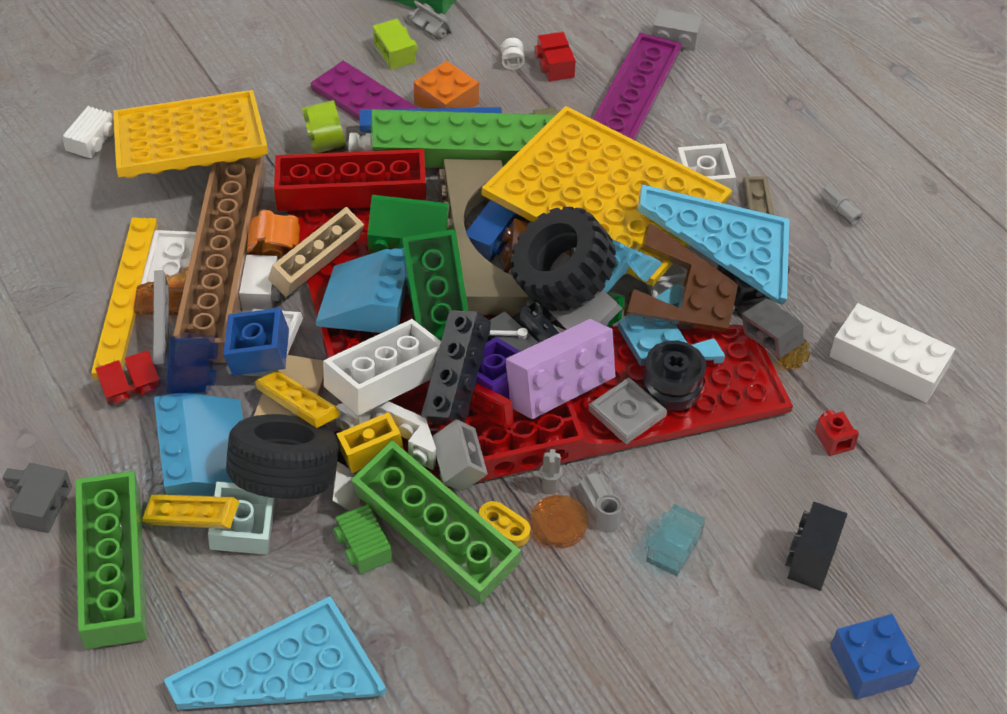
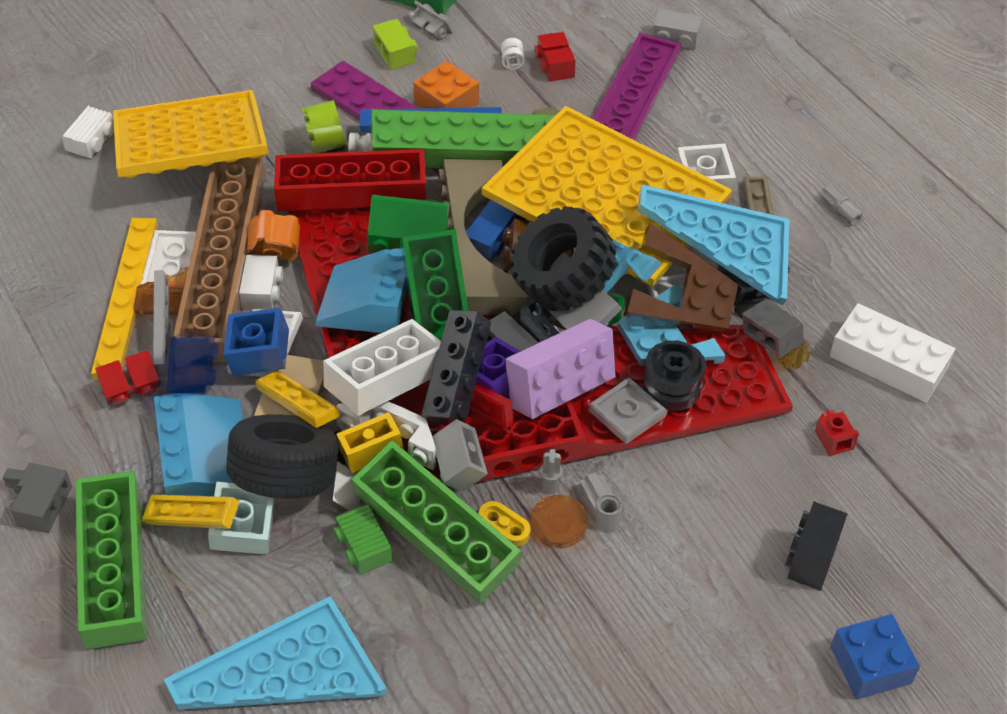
(315, 252): tan brick -> none
(522, 333): white hinge -> none
(674, 539): clear light blue brick -> none

